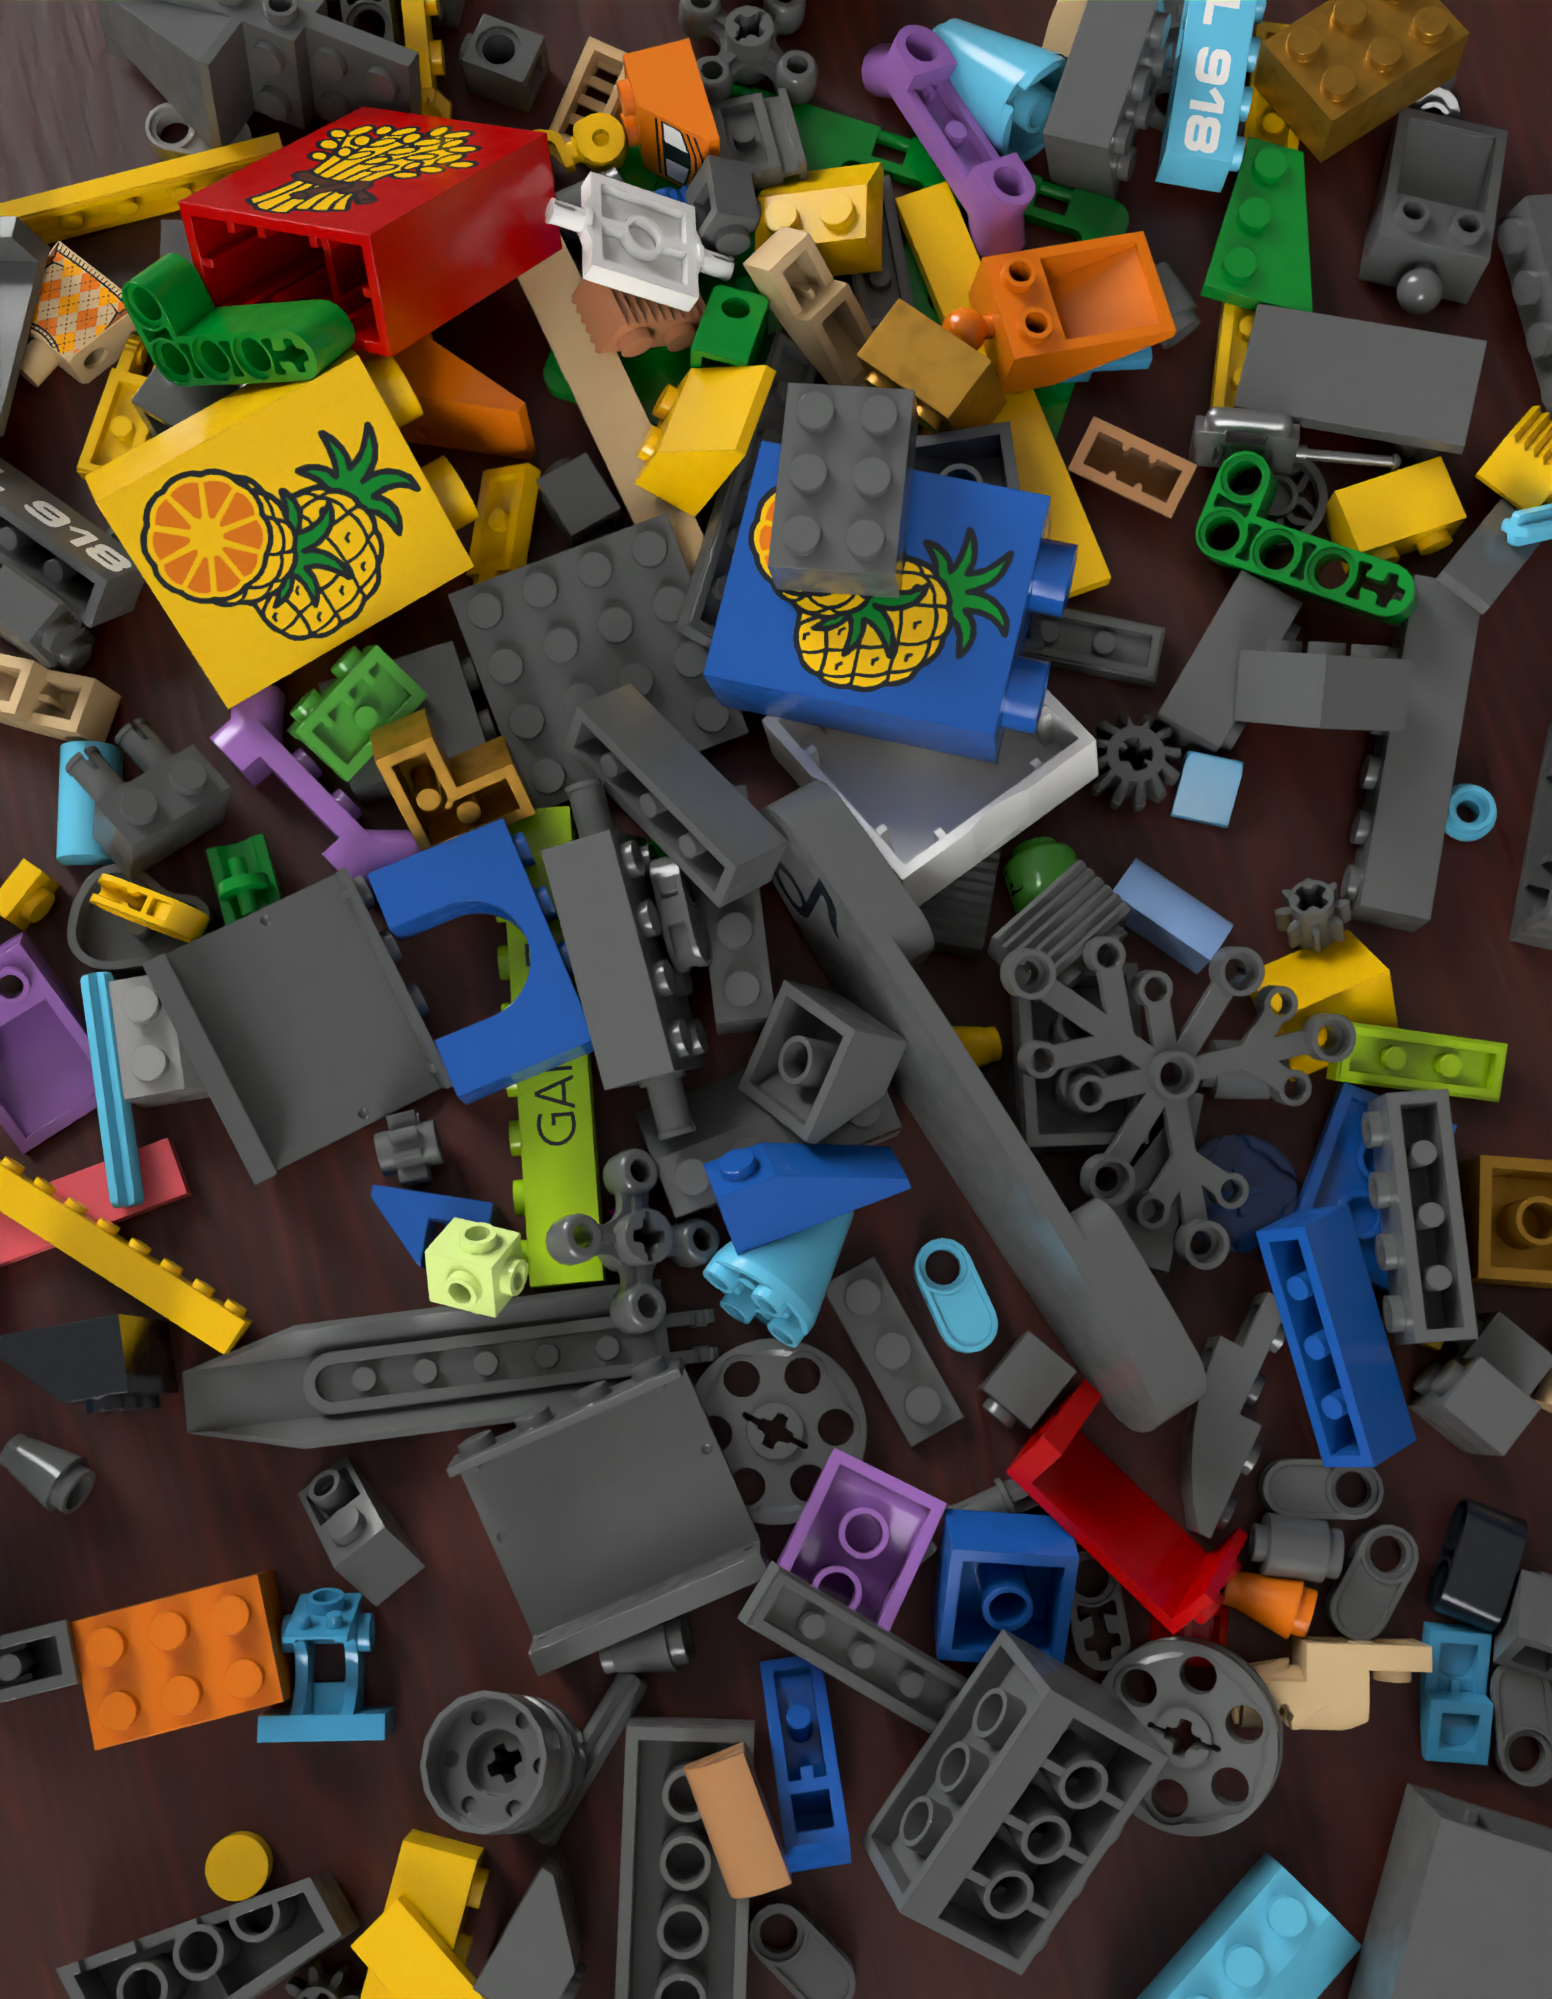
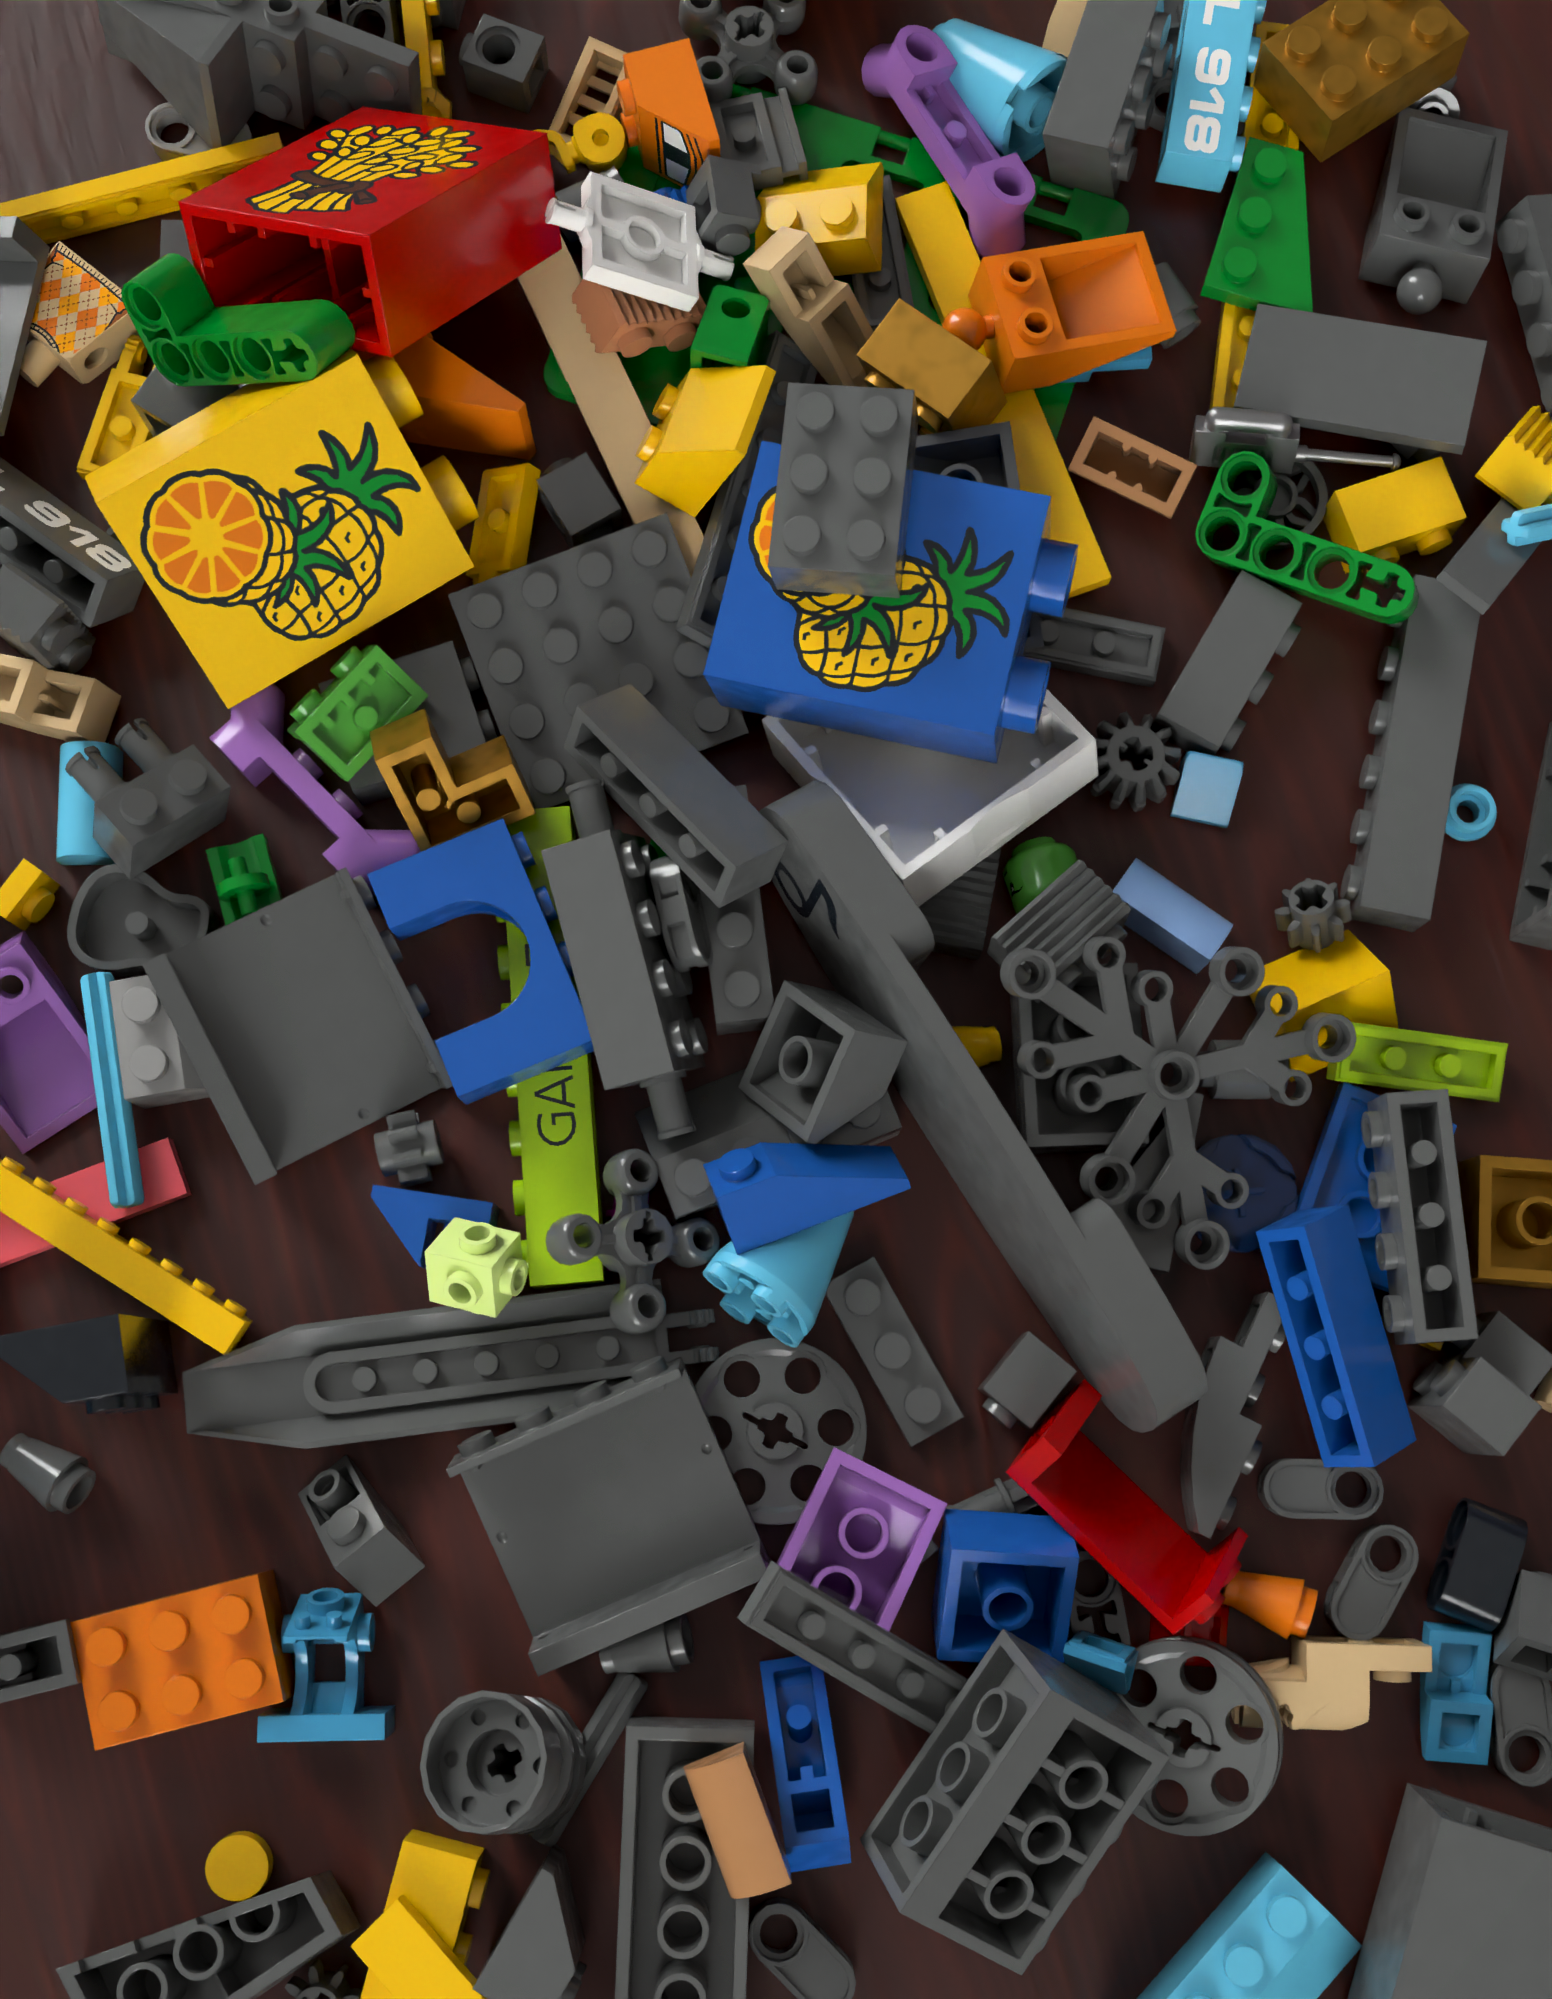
(150, 909): yellow piece -> none
(959, 1308): medium azure piece -> none
(1101, 1660): none -> dark azure slope
(1296, 1548): dark grey brick -> none
(1323, 686): dark grey brick -> none

